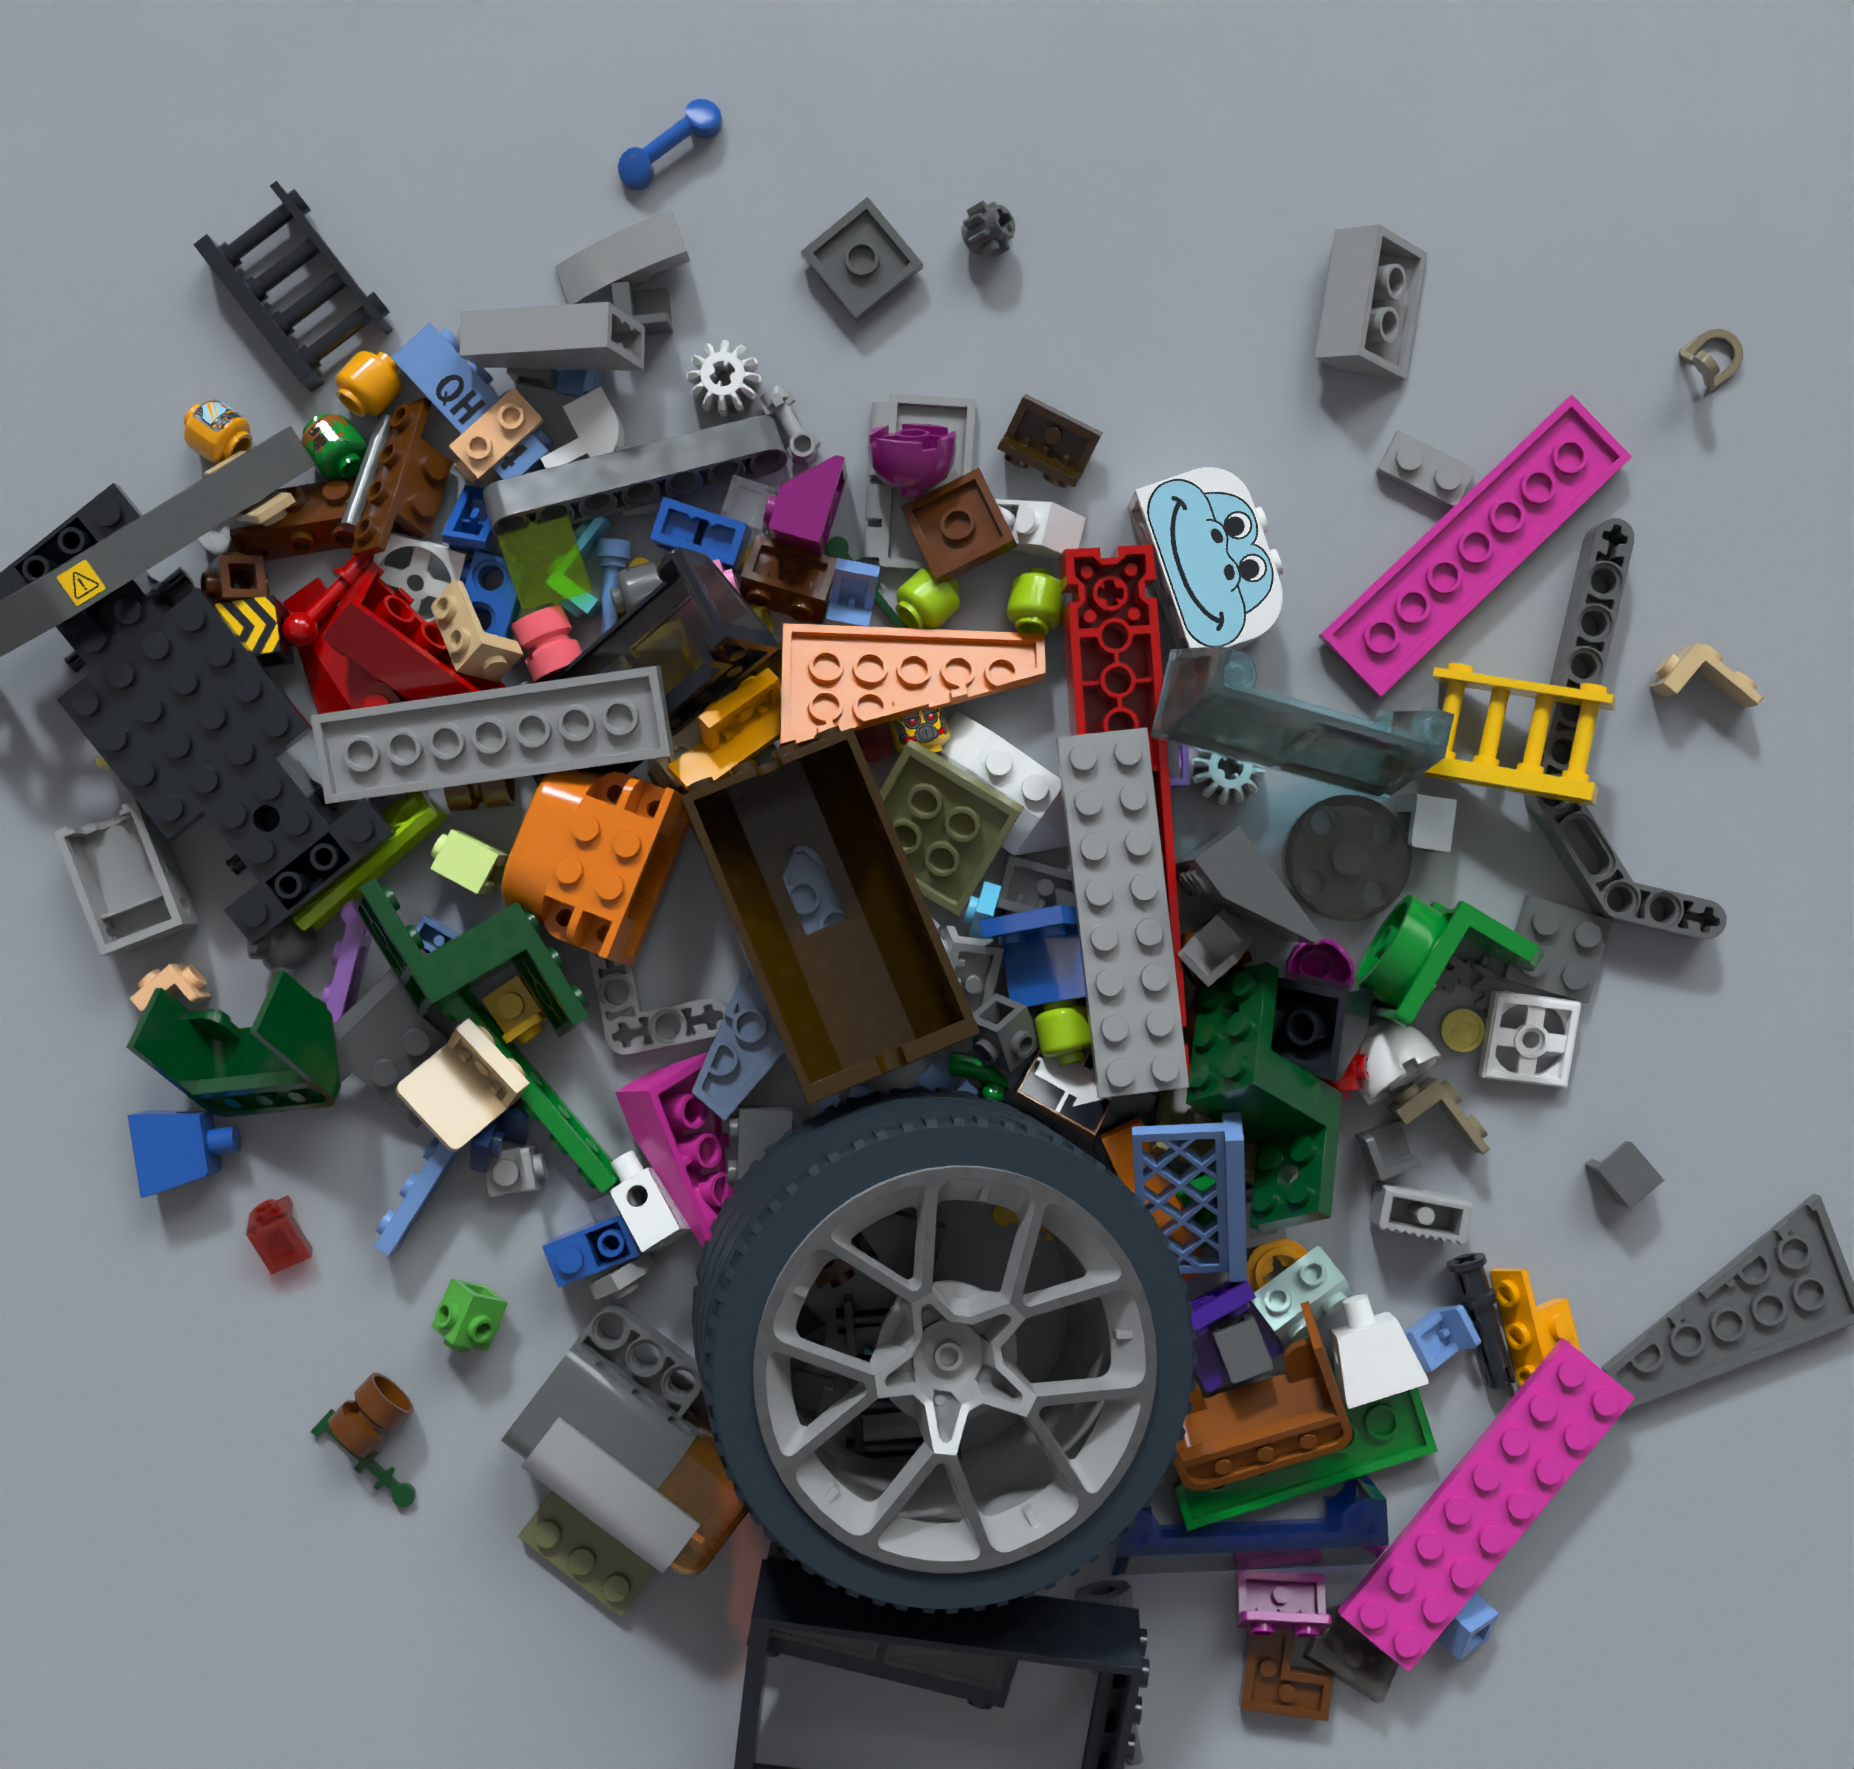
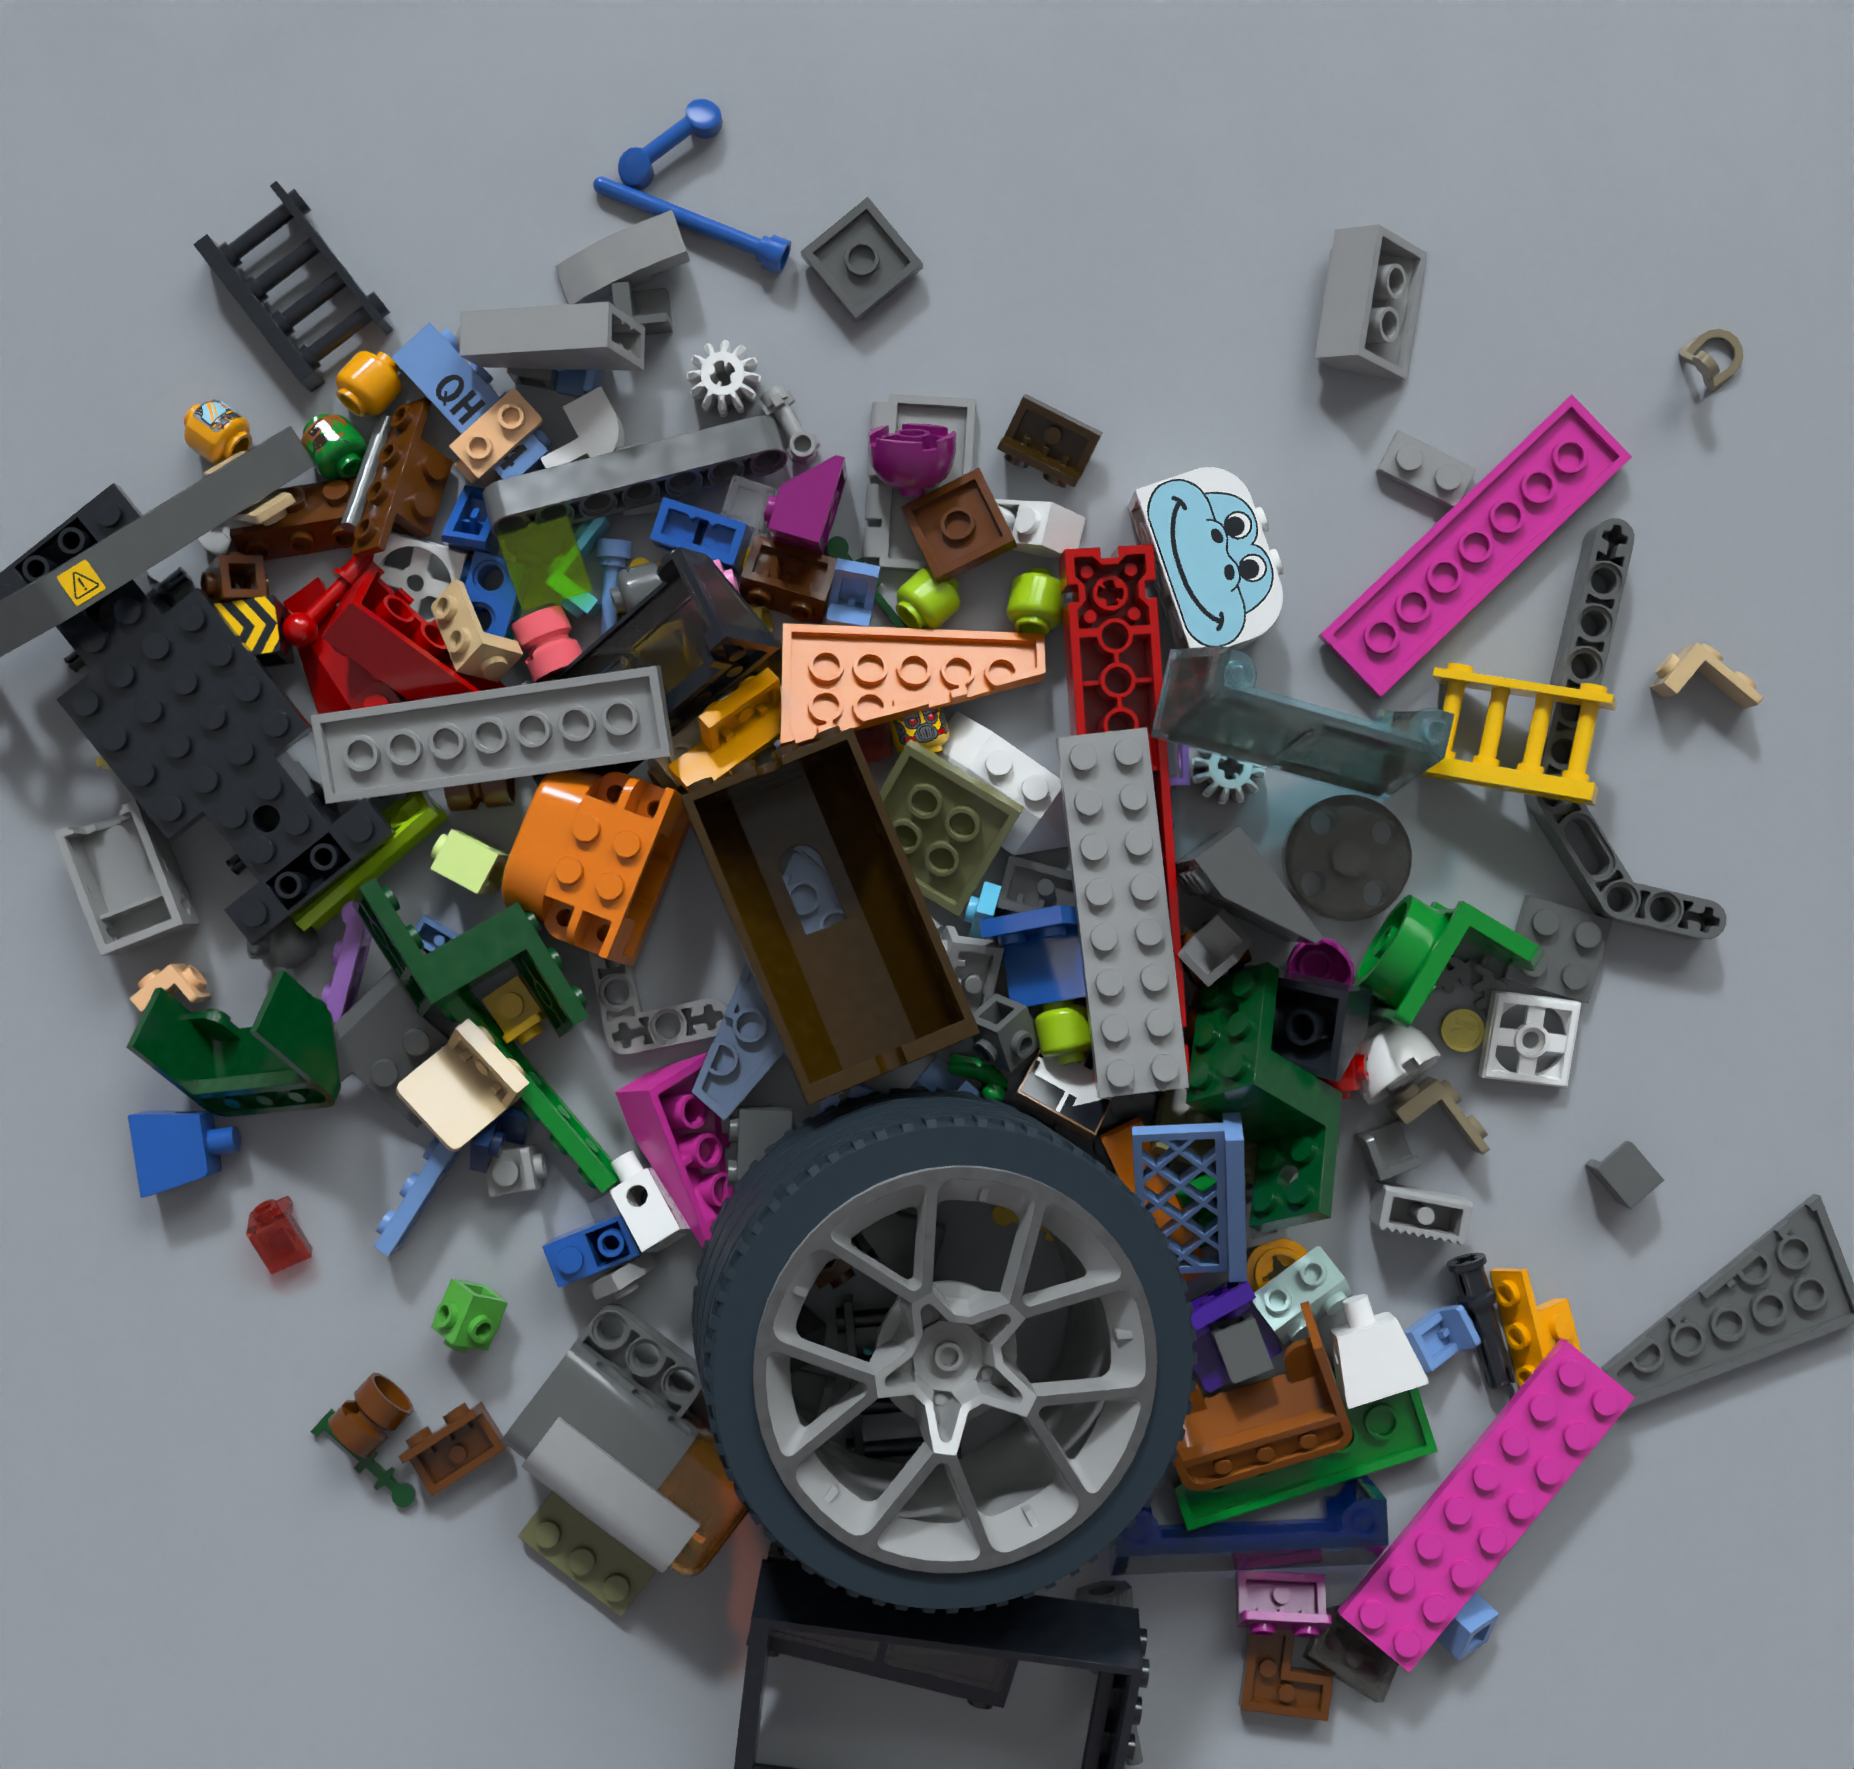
(455, 1448): none -> reddish brown bracket
(769, 251): none -> blue piece
(988, 229): dark grey gear -> none
(1430, 821): light grey panel -> none

